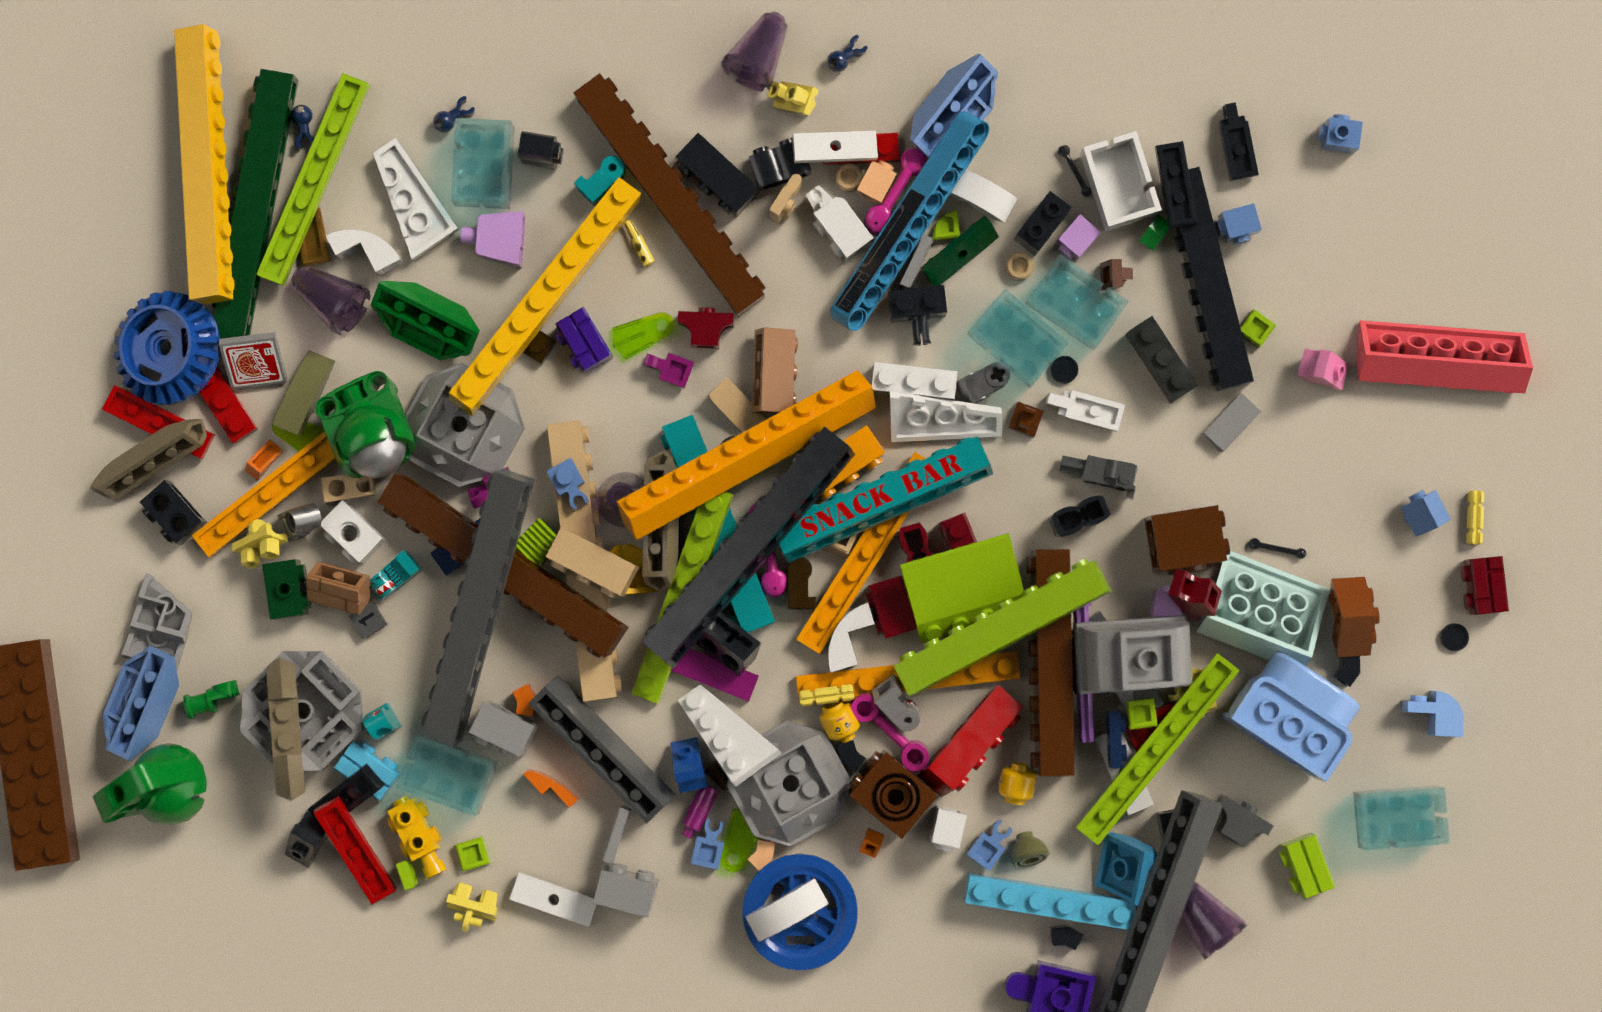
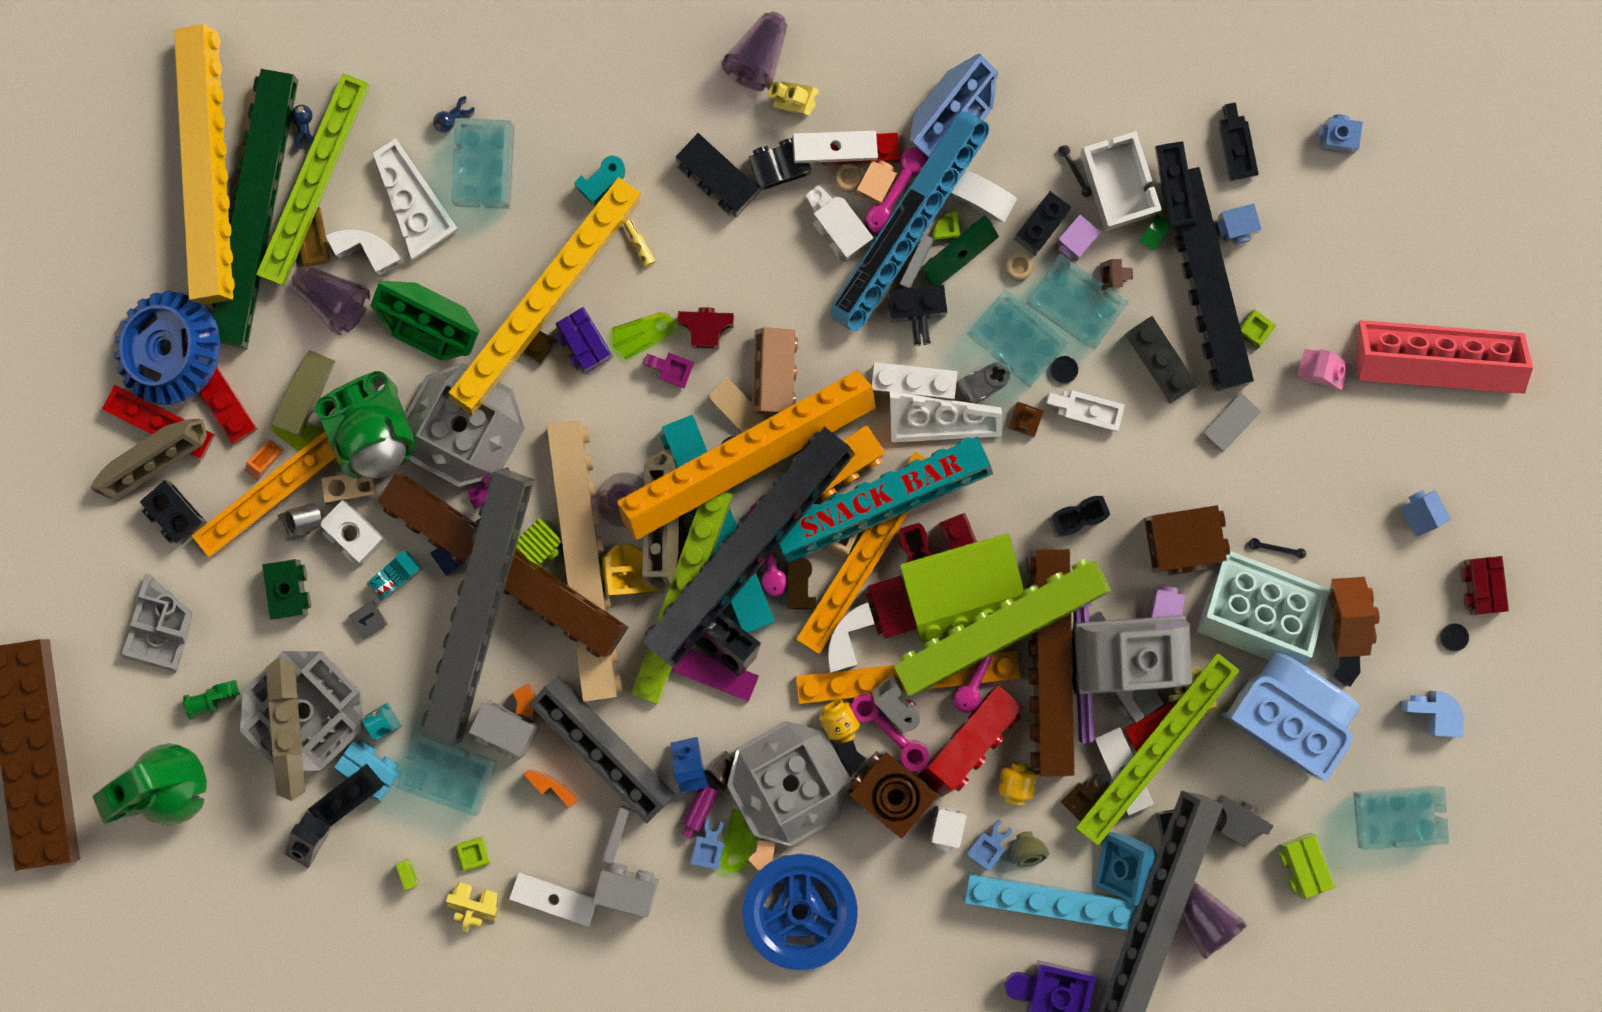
(140, 702): medium blue wedge -> none
(253, 360): tile -> none
(259, 542): light yellow hips -> none
(338, 588): medium nougat brick -> none
(355, 850): red plate -> none
(417, 827): yellow brick -> none
(498, 237): lavender torso -> none
(540, 150): black brick -> none
(567, 479): medium blue plate -> none
(591, 563): tan brick -> none
(669, 194): reddish brown brick -> none
(732, 741): white wing -> none
(784, 203): tan hinge -> none
(786, 910): white brick -> none
(826, 695): light yellow axle -> none
(840, 58): dark blue arm -> none
(871, 842): orange piece -> none
(969, 693): none -> dark pink piece
(1065, 936): black piece -> none
(1081, 799): none -> dark brown plate
(1103, 472): dark grey piece -> none
(1115, 750): dark blue plate -> none
(1141, 713): lime tile -> none
(1194, 594): dark red brick -> none
(1475, 517): light yellow axle -> none

